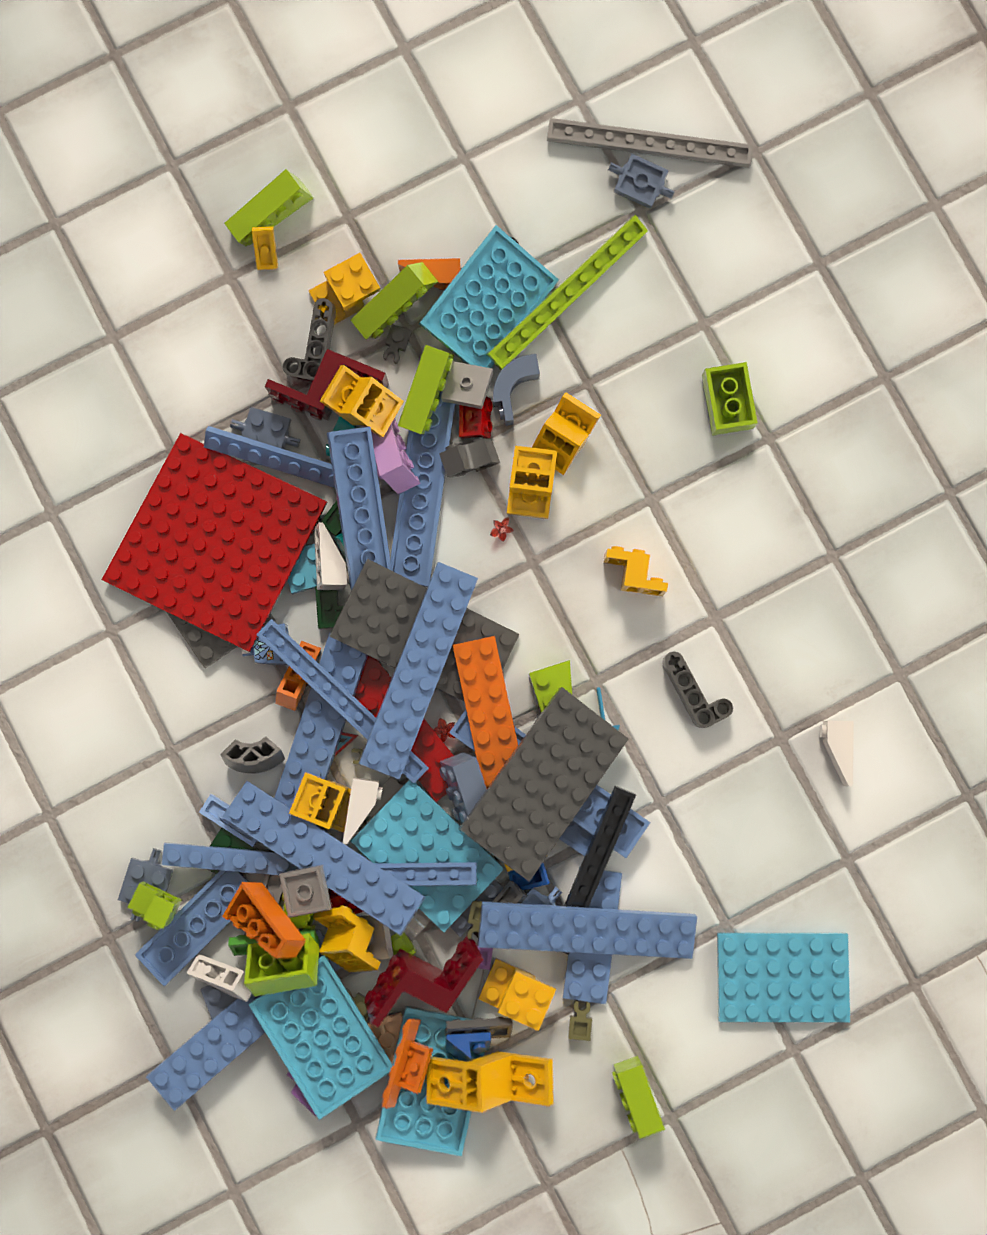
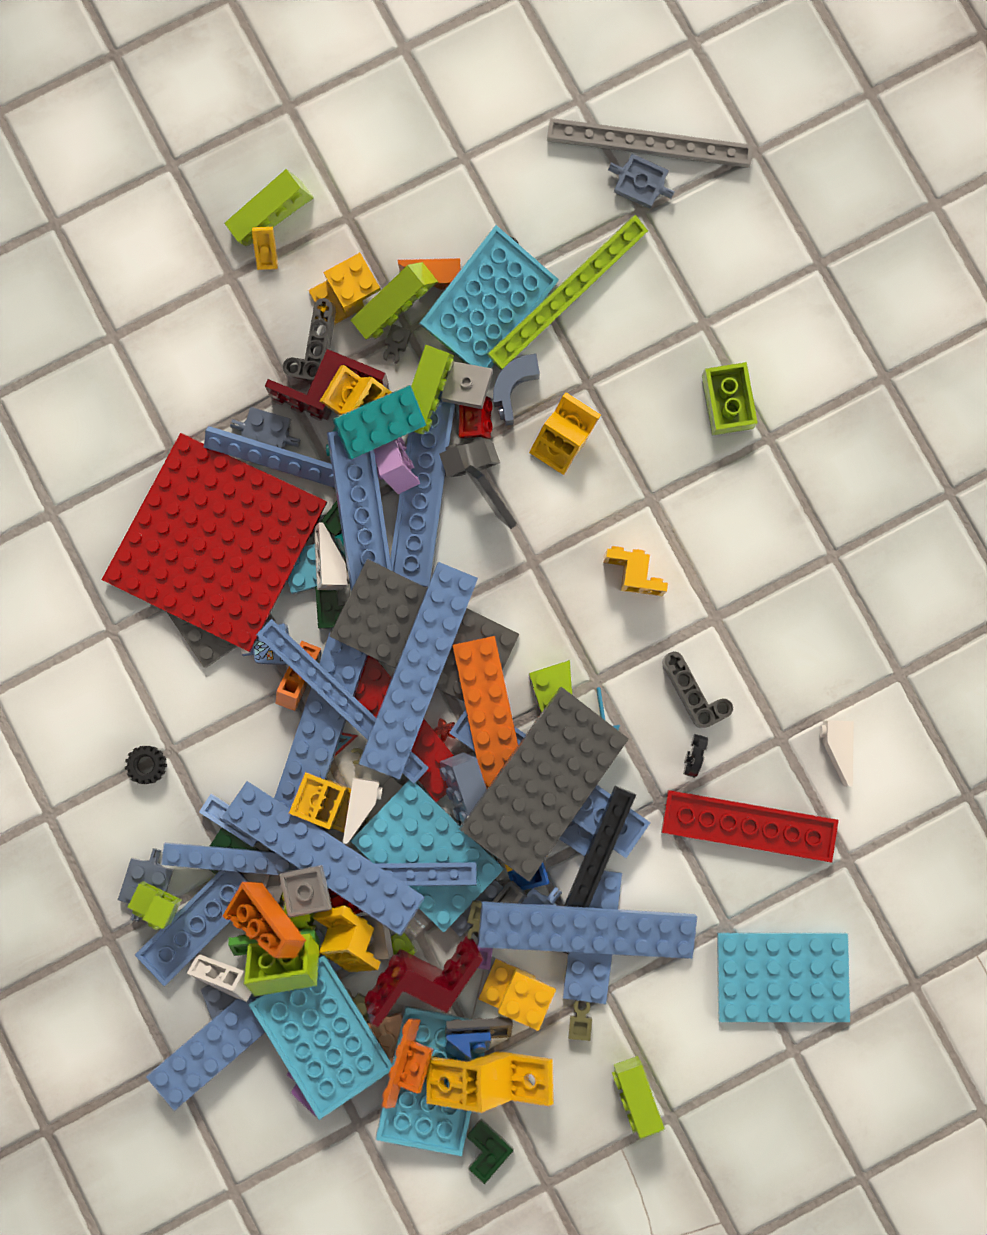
(134, 758): none -> black tyre
(252, 757): dark grey brick -> none
(379, 422): none -> teal plate
(491, 496): none -> black tile
(493, 1147): none -> dark green plate
(501, 529): clear red plant -> none
(531, 482): yellow bracket -> none
(695, 758): none -> black plate
(749, 826): none -> red plate

